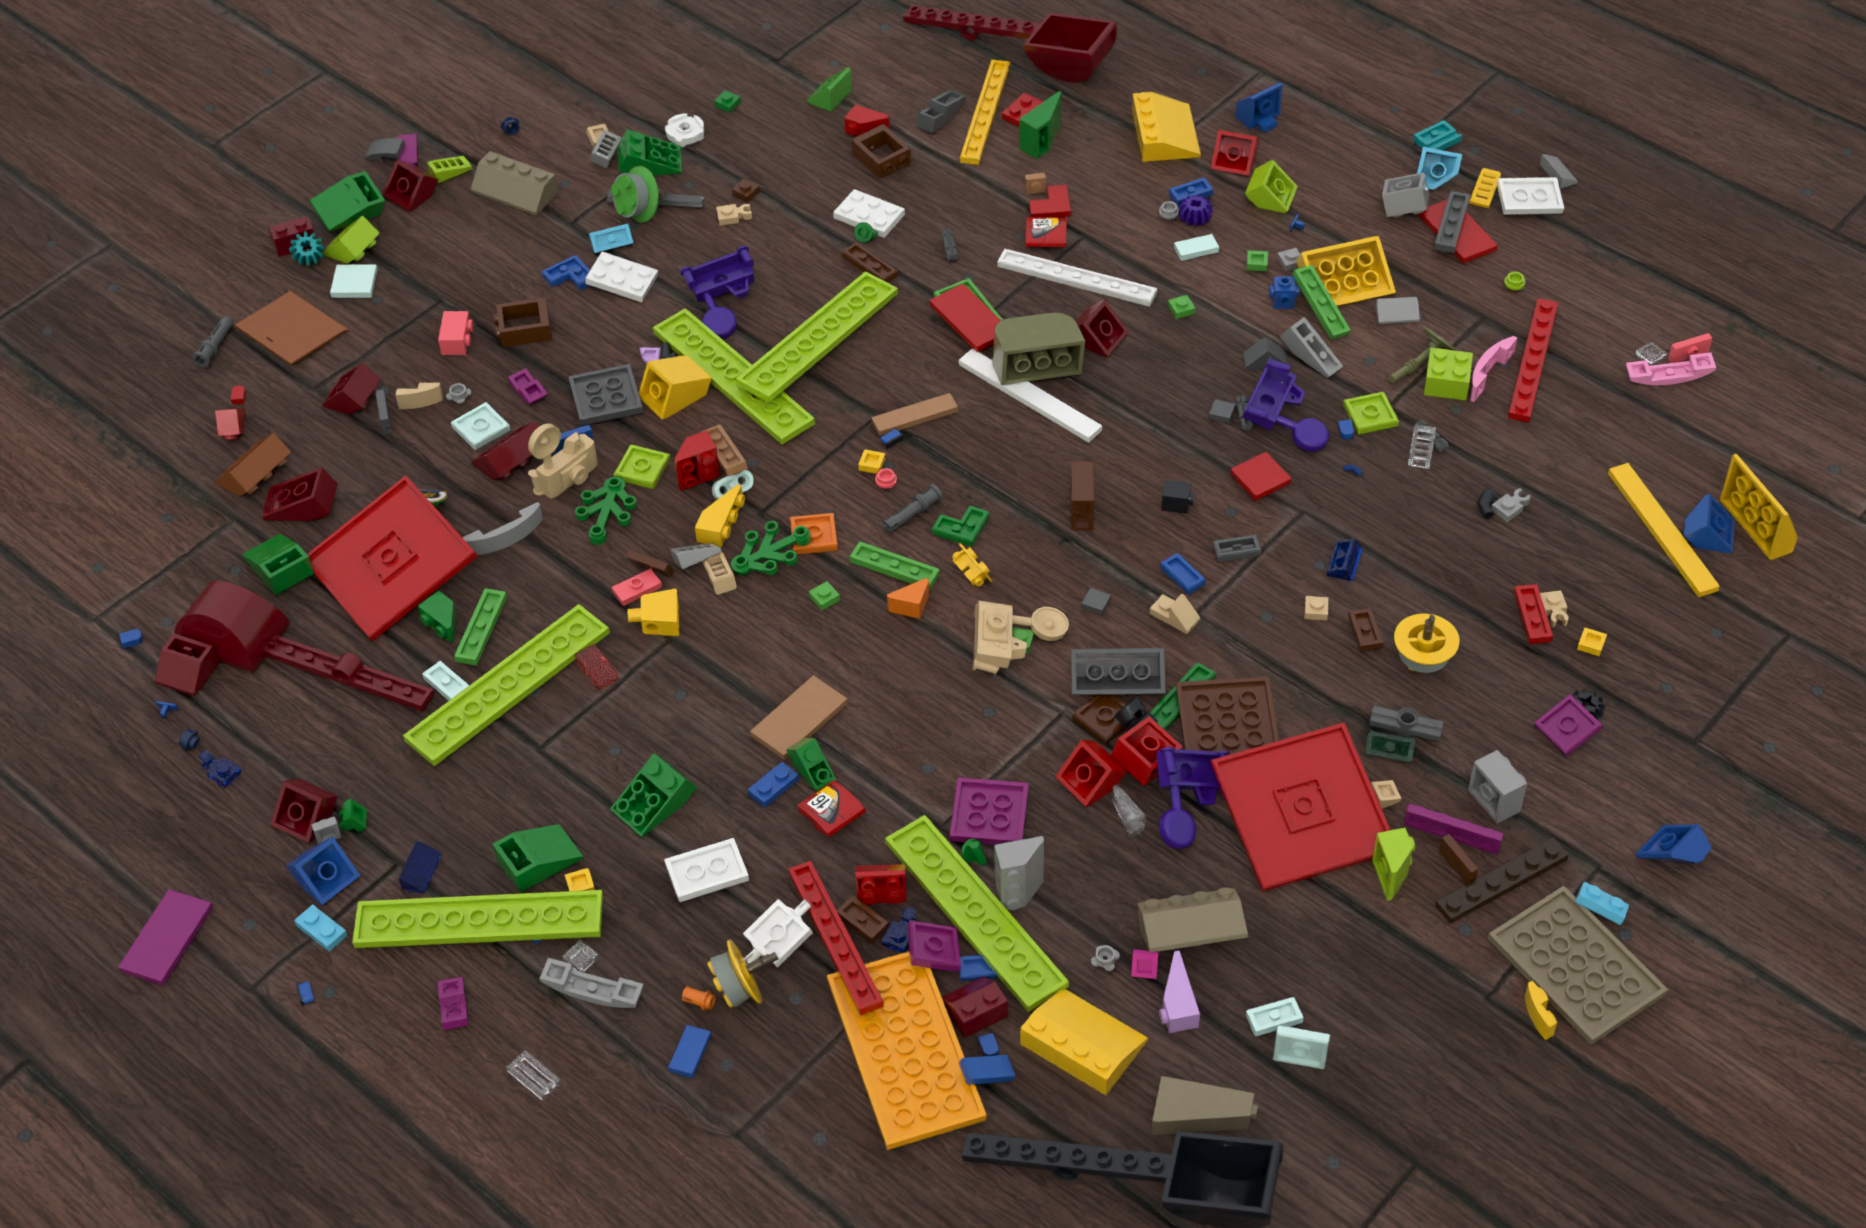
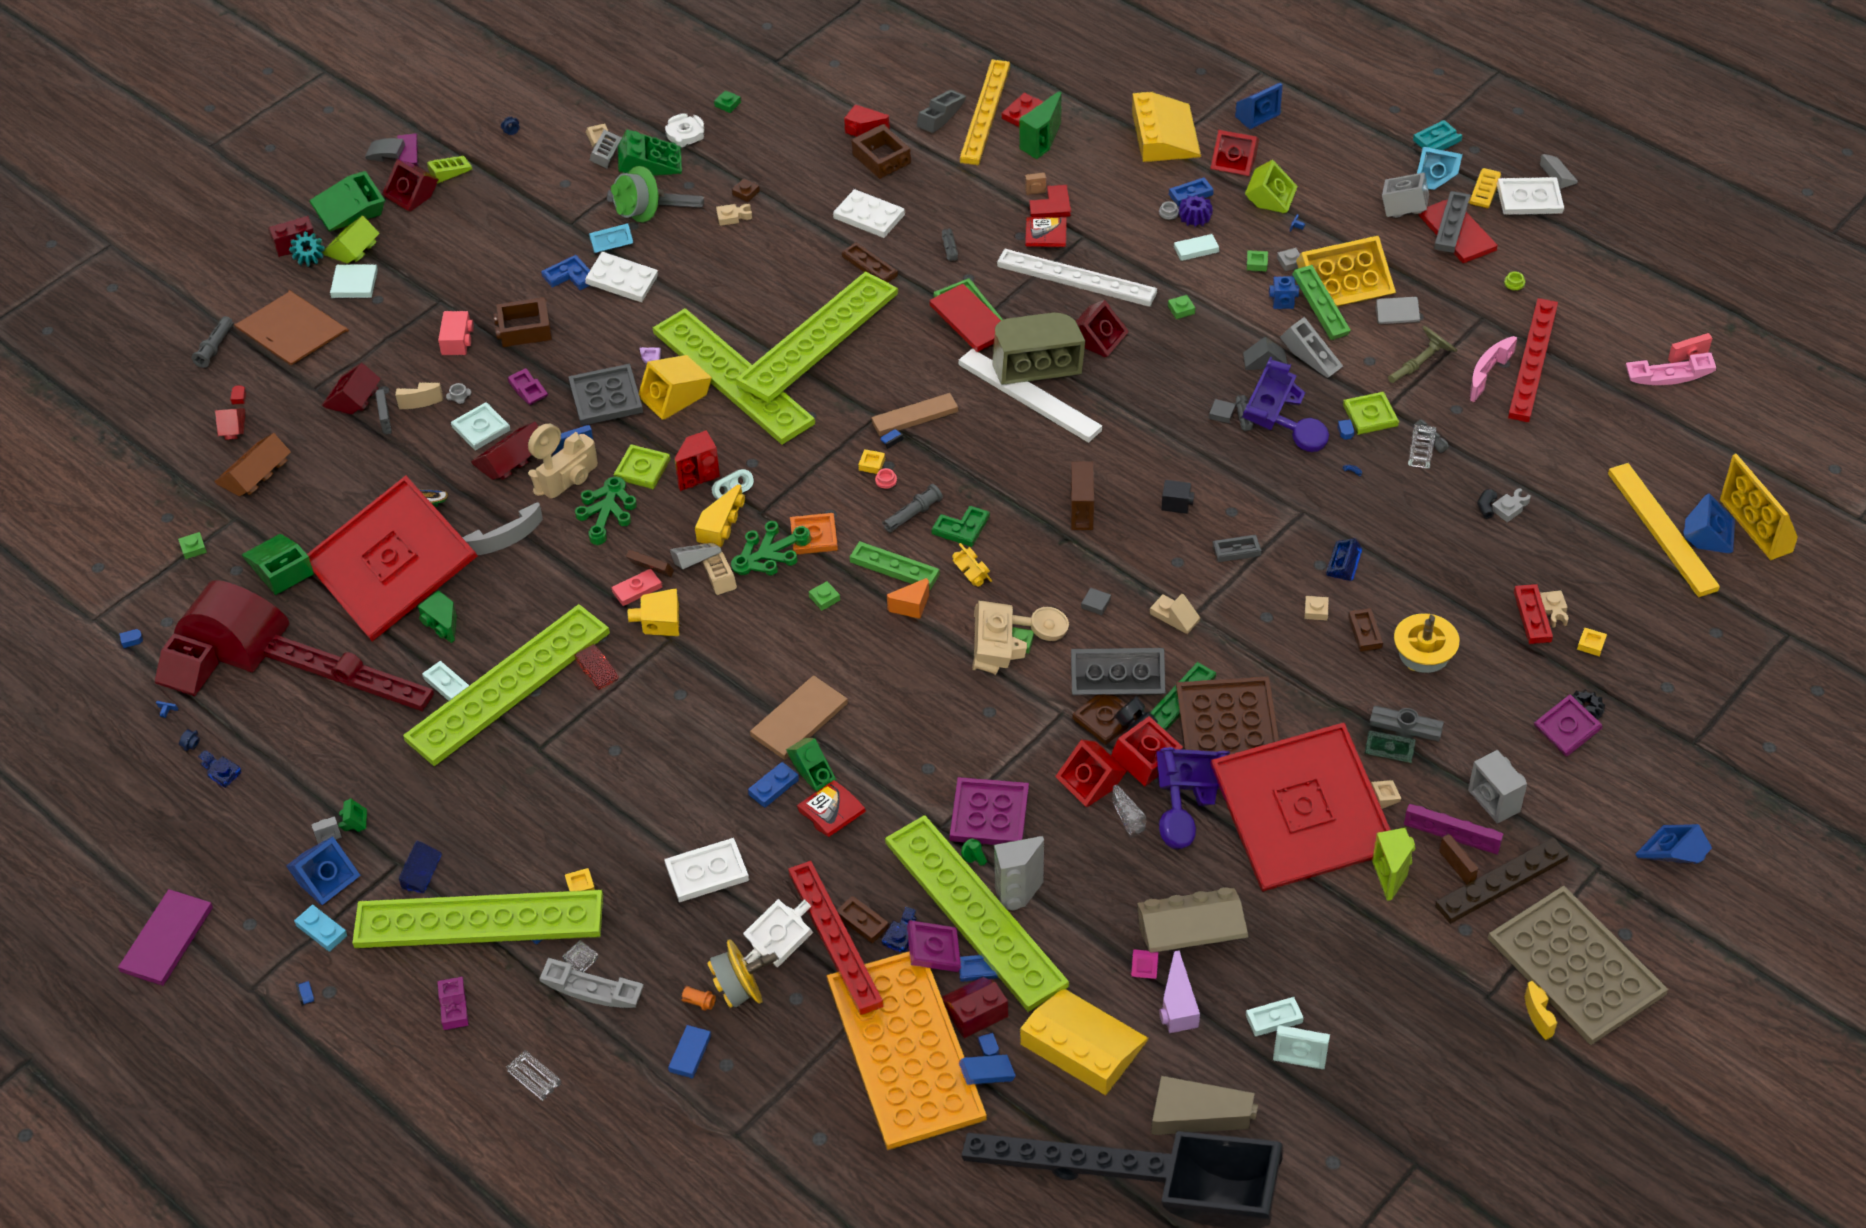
(192, 545): none -> bright green plate
(300, 806): dark red slope -> none
(301, 497): dark red slope -> none
(480, 627): bright green plate -> none
(514, 183): dark tan slope -> none
(535, 855): green slope -> none
(653, 795): green slope -> none
(666, 351): black arm -> none
(719, 278): dark purple piece -> none
(728, 454): medium nougat plate -> none
(832, 91): bright green slope -> none
(865, 232): green plate -> none
(881, 883): red slope -> none
(1059, 45): dark red plate -> none
(1105, 952): light grey plate -> none
(1182, 573): blue tile -> none
(1260, 476): red tile -> none
(1267, 124): blue piece -> none
(1448, 374): lime brick -> none
(1602, 903): medium azure plate -> none
(1651, 353): clear tile -> none

